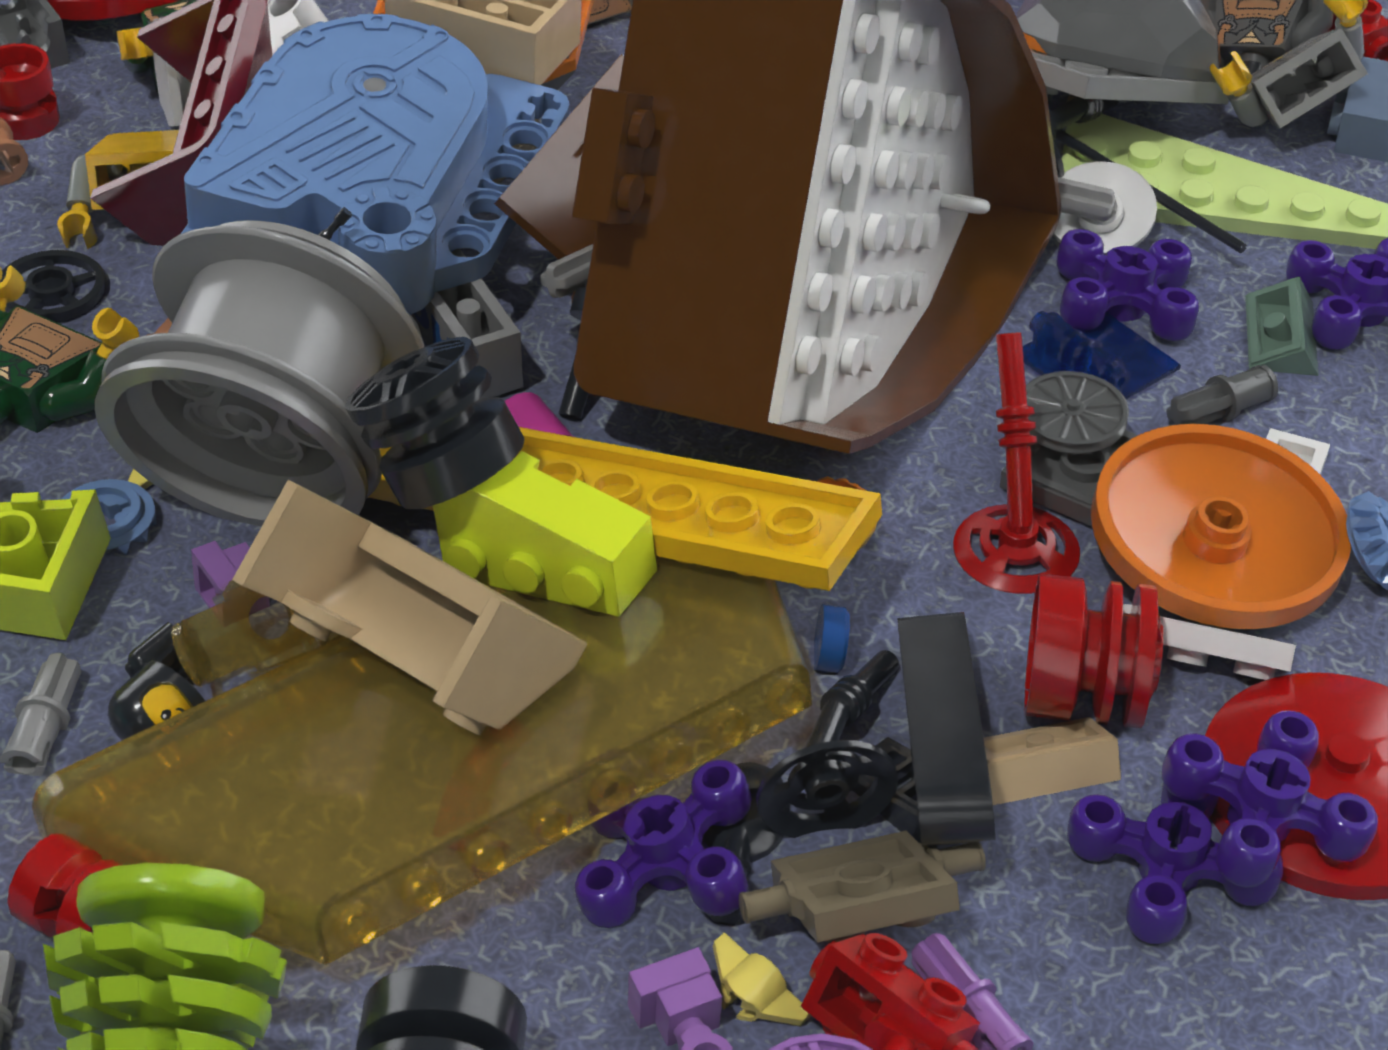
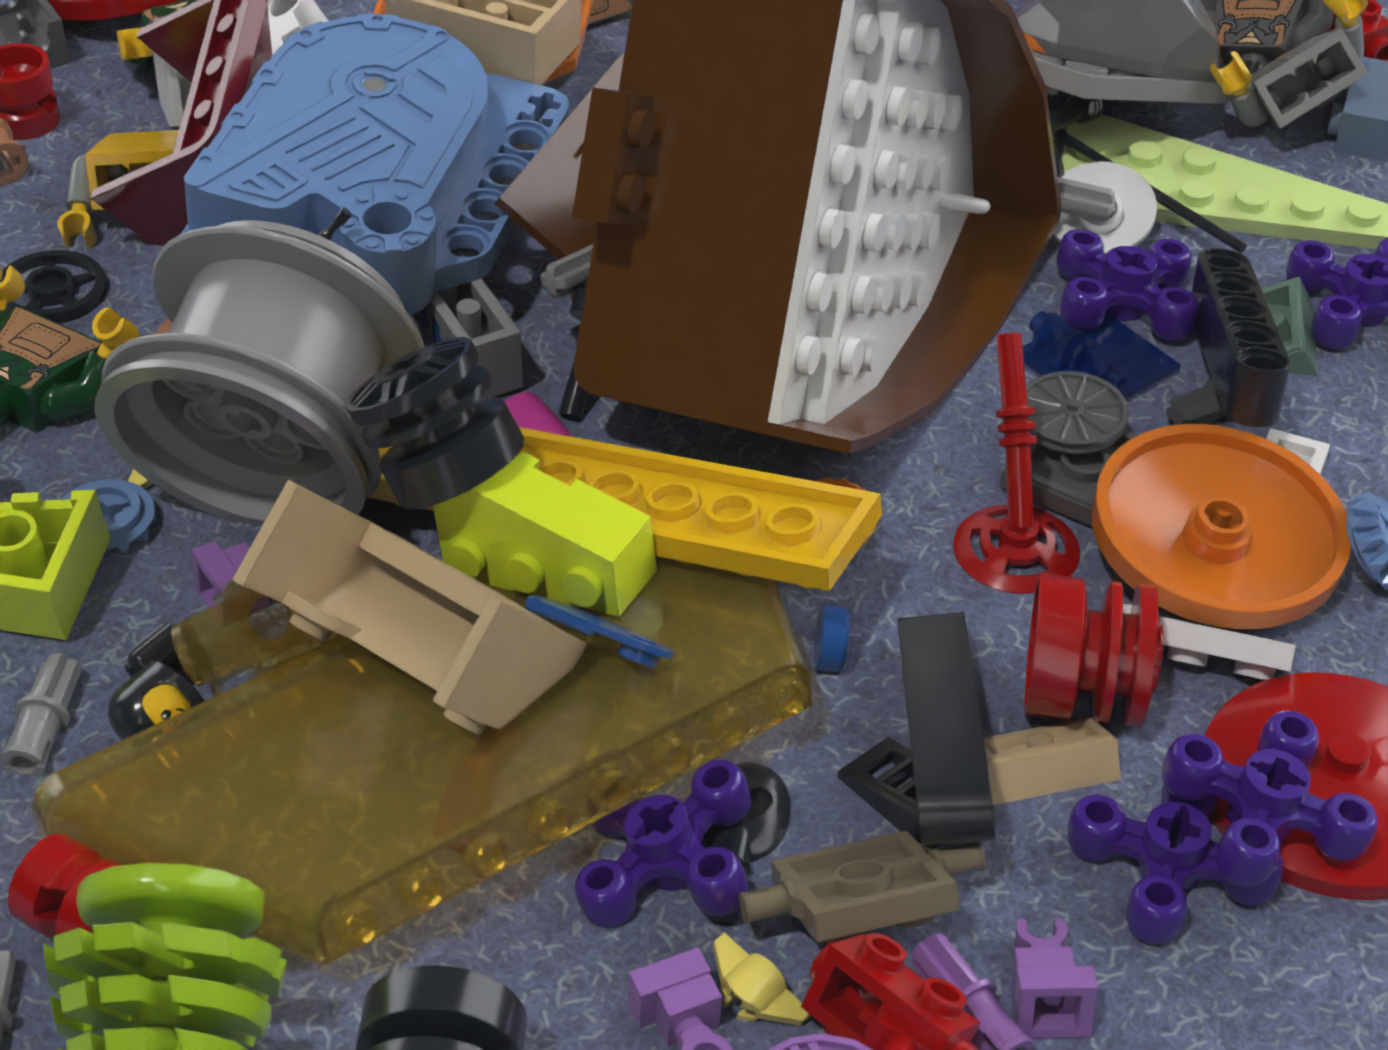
(632, 646): none -> blue piece
(830, 766): black dish -> none
(1047, 988): none -> medium lavender piece
(1239, 338): none -> black beam

